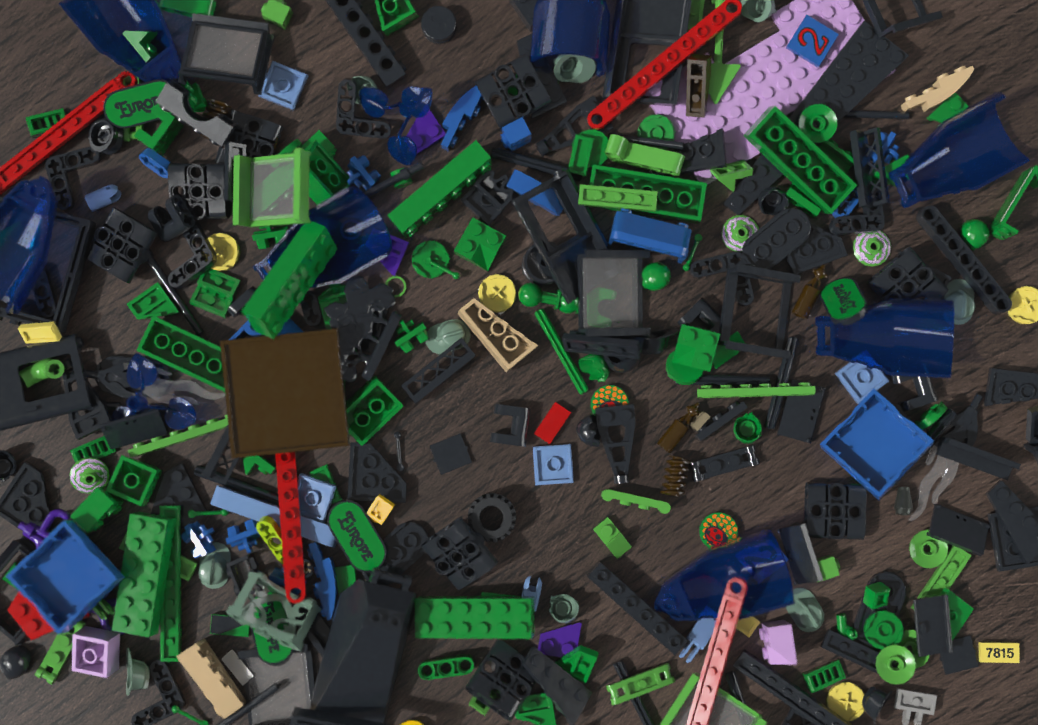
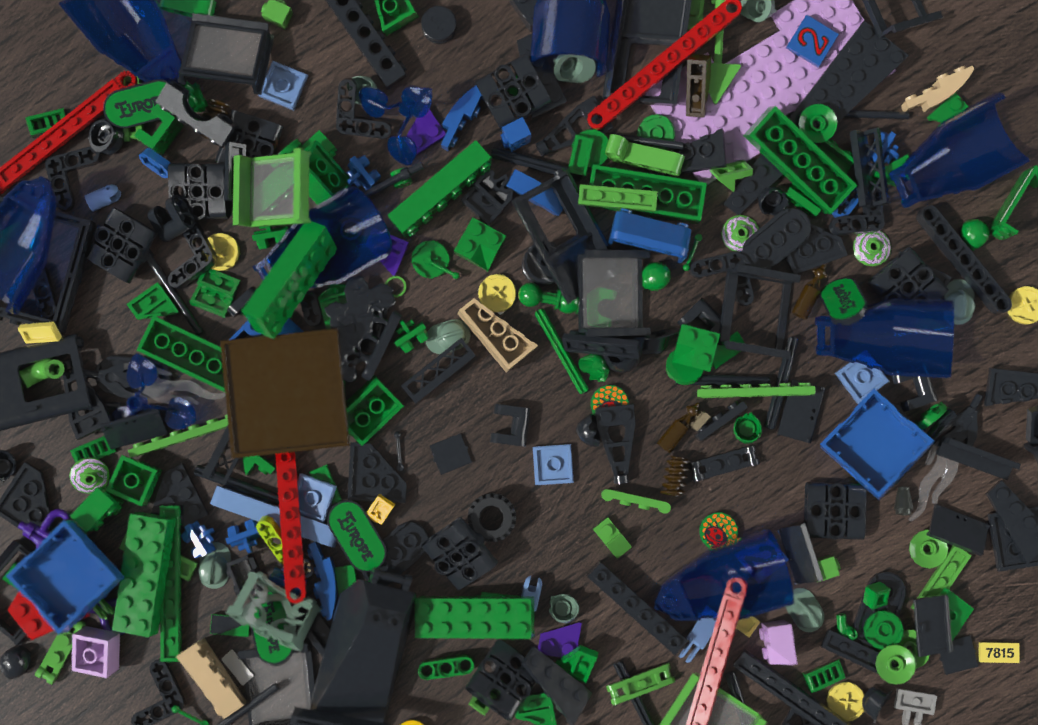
(137, 674): sand green piece -> none
(141, 42): slope -> none
(191, 513): green hinge -> none
(552, 423): red tile -> none

